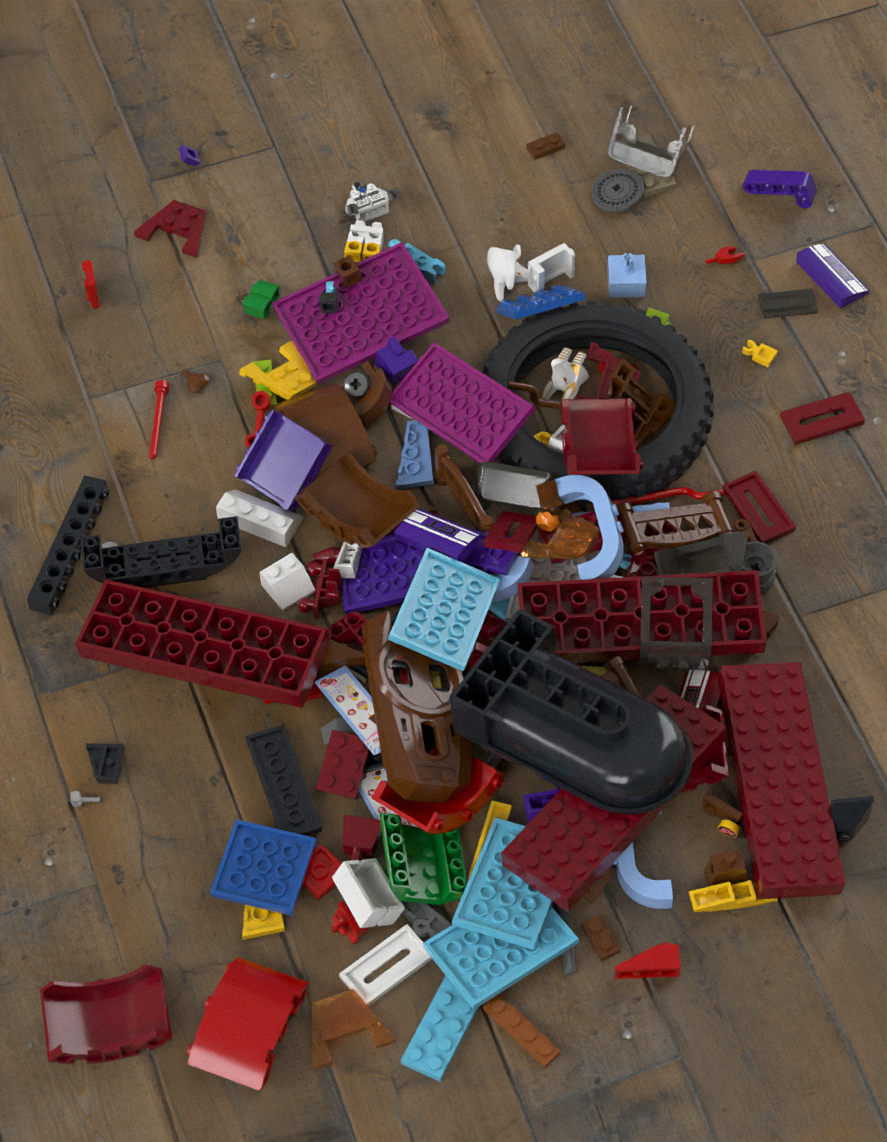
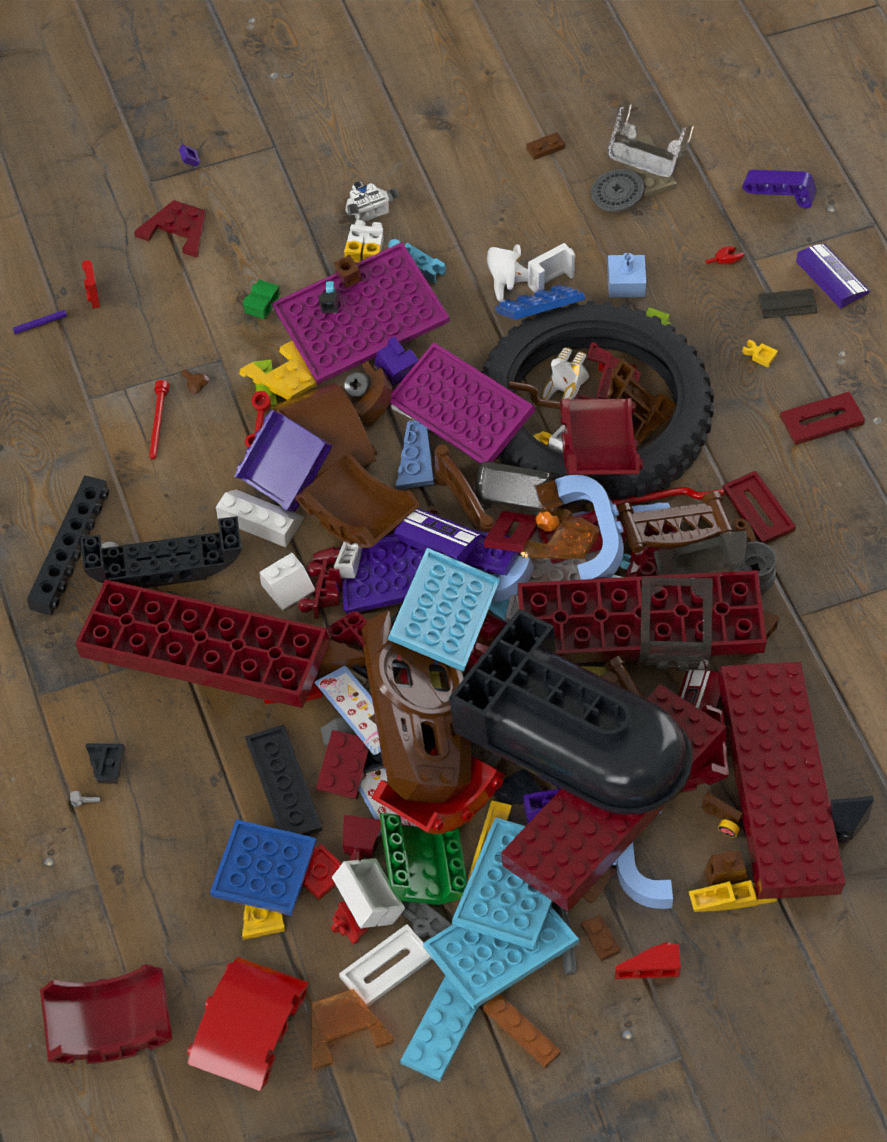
(38, 322): none -> dark purple bar
(516, 787): none -> black wing

